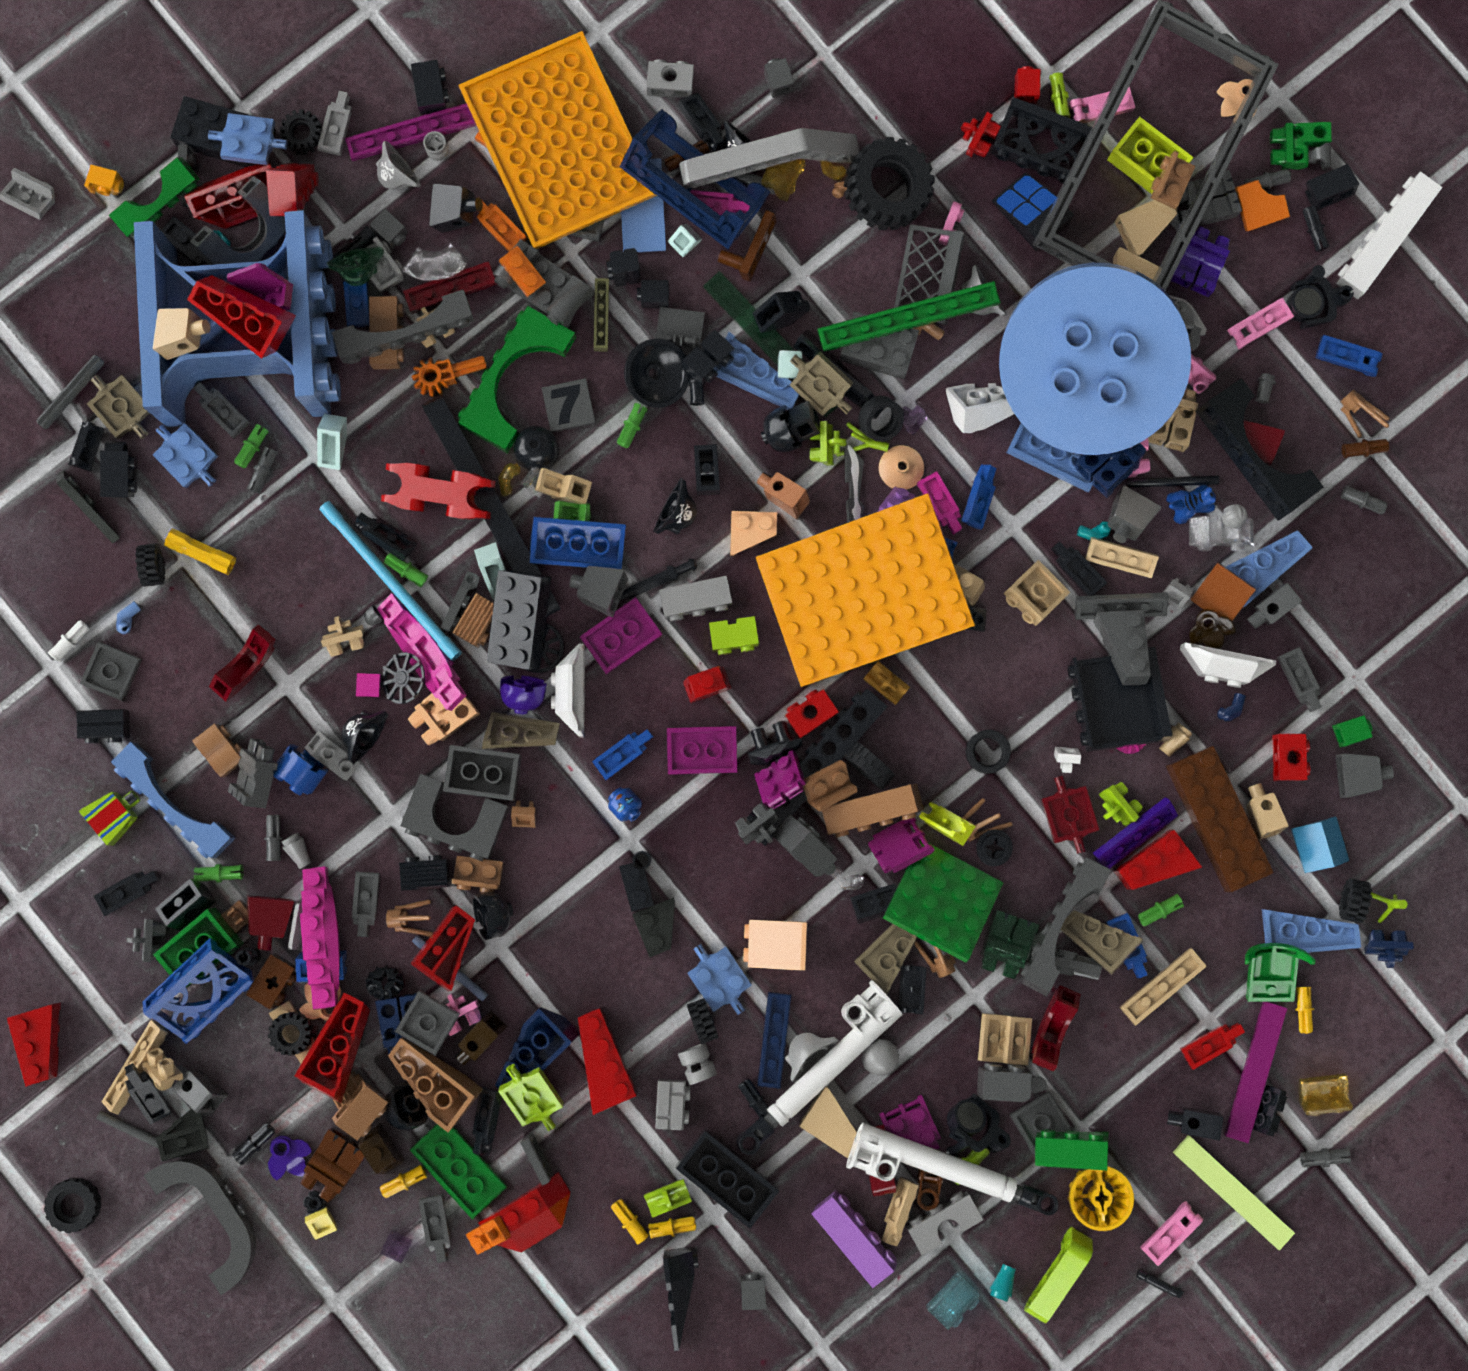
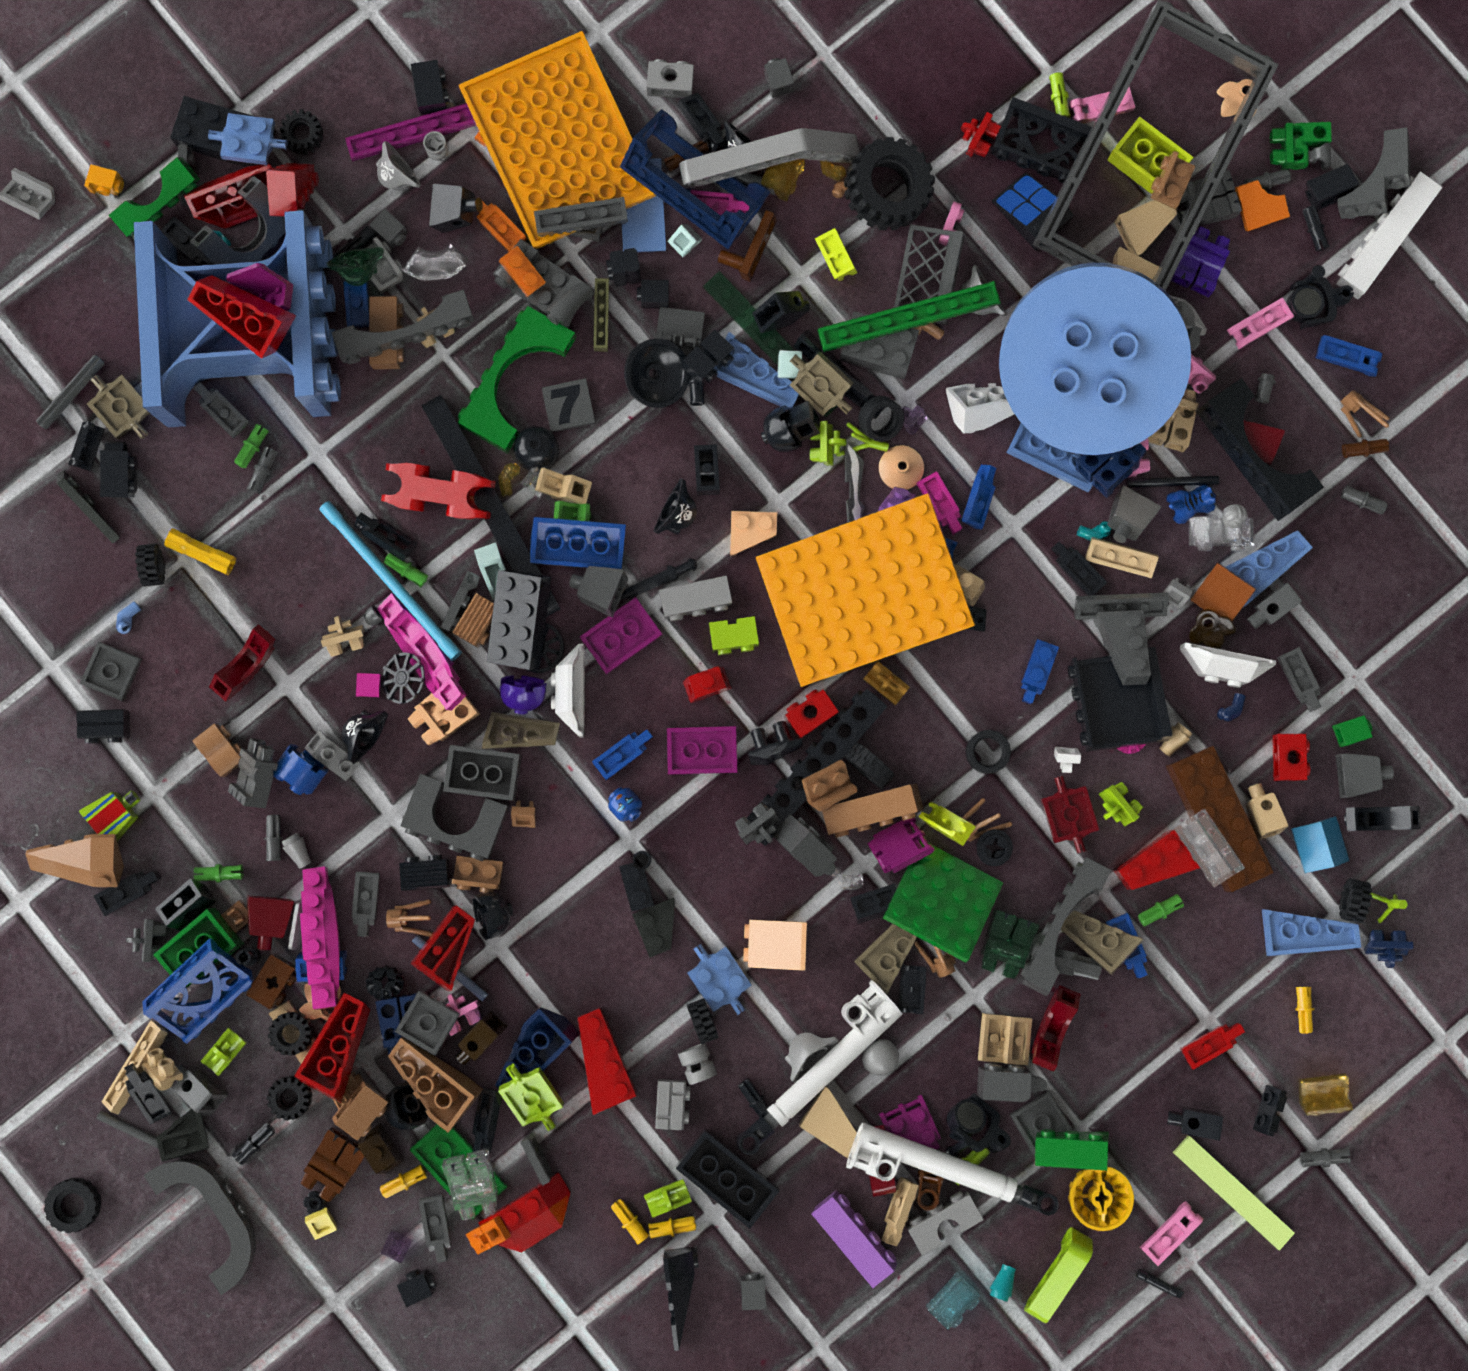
(36, 1042): red wedge -> none
(68, 640): white axle -> none
(88, 861): none -> medium nougat wedge
(135, 765): medium blue arch -> none
(178, 332): tan torso -> none
(185, 455): medium blue plate -> none
(224, 1051): none -> lime hips
(275, 1098): none -> black tyre
(291, 1159): dark purple plate -> none
(331, 441): light aqua slope -> none
(335, 125): light grey hinge -> none
(416, 1287): none -> black brick
(431, 293): dark red plate -> none
(445, 373): orange gear -> none
(472, 1190): none -> clear hips
(581, 216): none -> dark grey gear
(631, 426): bright green axle -> none
(774, 1040): dark blue tile -> none
(780, 780): magenta plate -> none
(784, 493): nougat torso -> none
(836, 255): none -> neon yellow hinge
(1027, 84): red brick -> none
(1036, 593): tan plate -> none
(1038, 669): none -> blue hinge
(1136, 833): dark purple plate -> none
(1162, 986): tan plate -> none
(1209, 848): none -> clear brick
(1255, 1072): magenta tile -> none
(1273, 971): green piece -> none
(1382, 818): none -> black arch
(1390, 173): none -> dark grey arch

